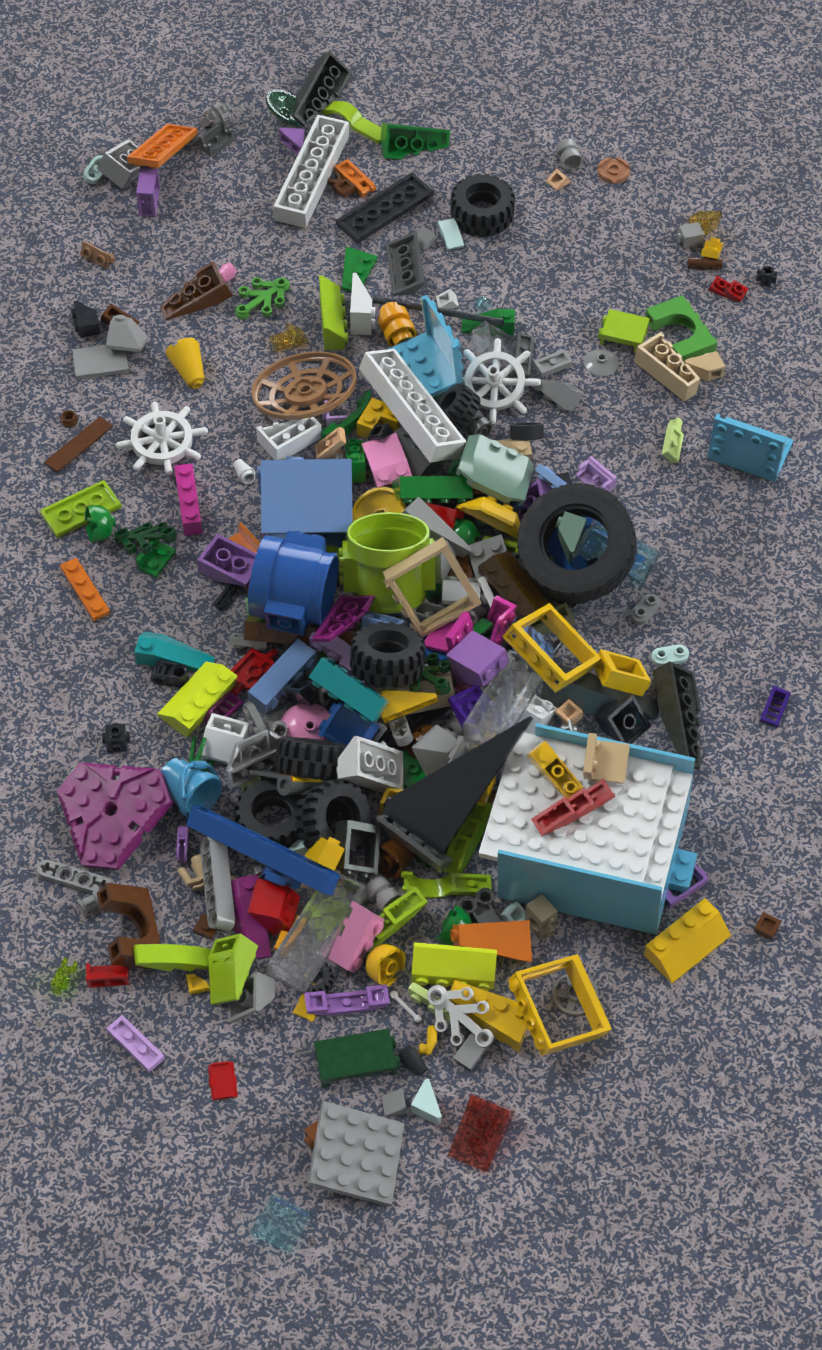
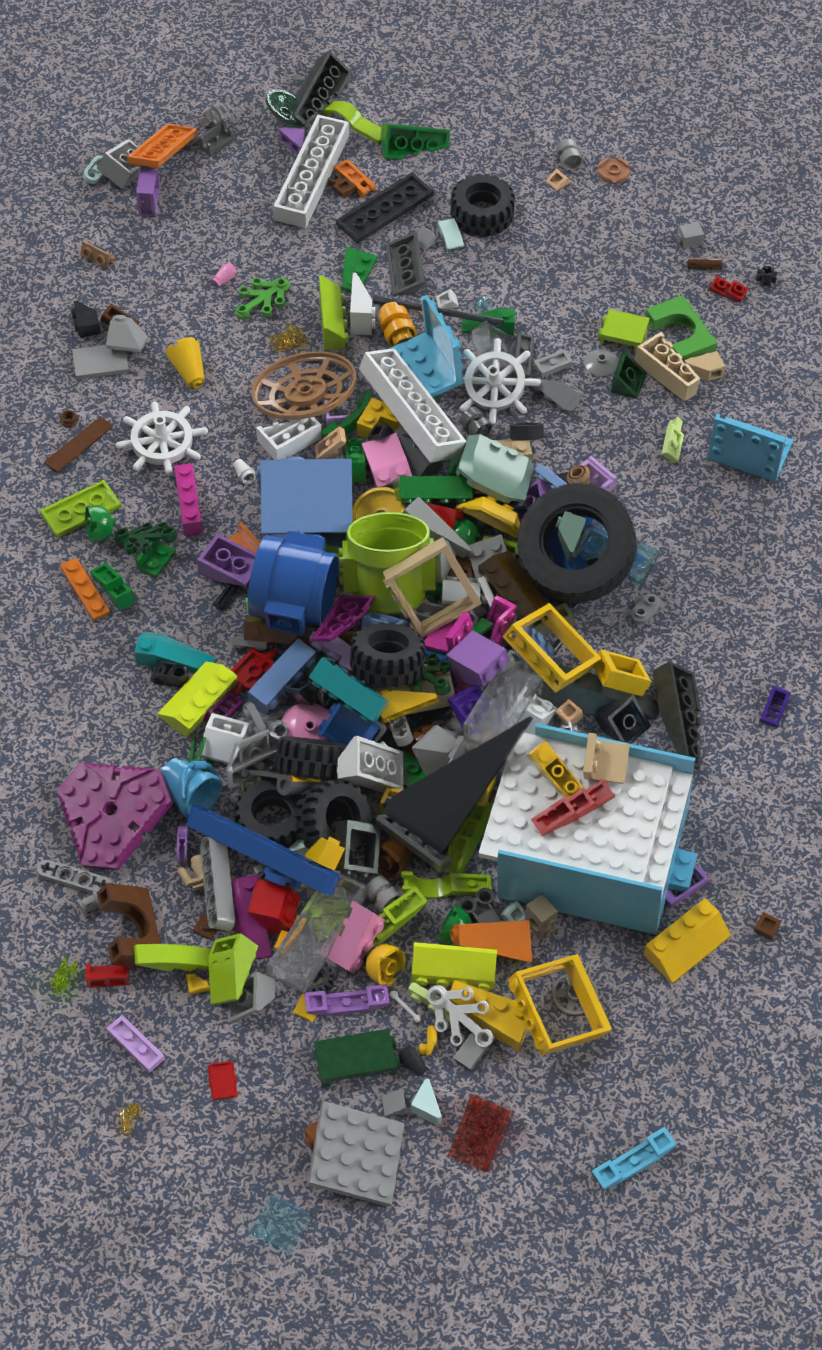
(114, 586): none -> green slope
(116, 738): black brick -> none
(128, 1116): none -> clear yellow arm
(202, 291): reddish brown wedge -> none
(460, 405): black tyre -> none
(579, 474): none -> medium nougat cone
(628, 377): none -> dark green slope
(635, 1160): none -> medium azure slope
(670, 654): light aqua plate -> none
(707, 219): clear yellow slope -> none
(712, 248): yellow slope -> none

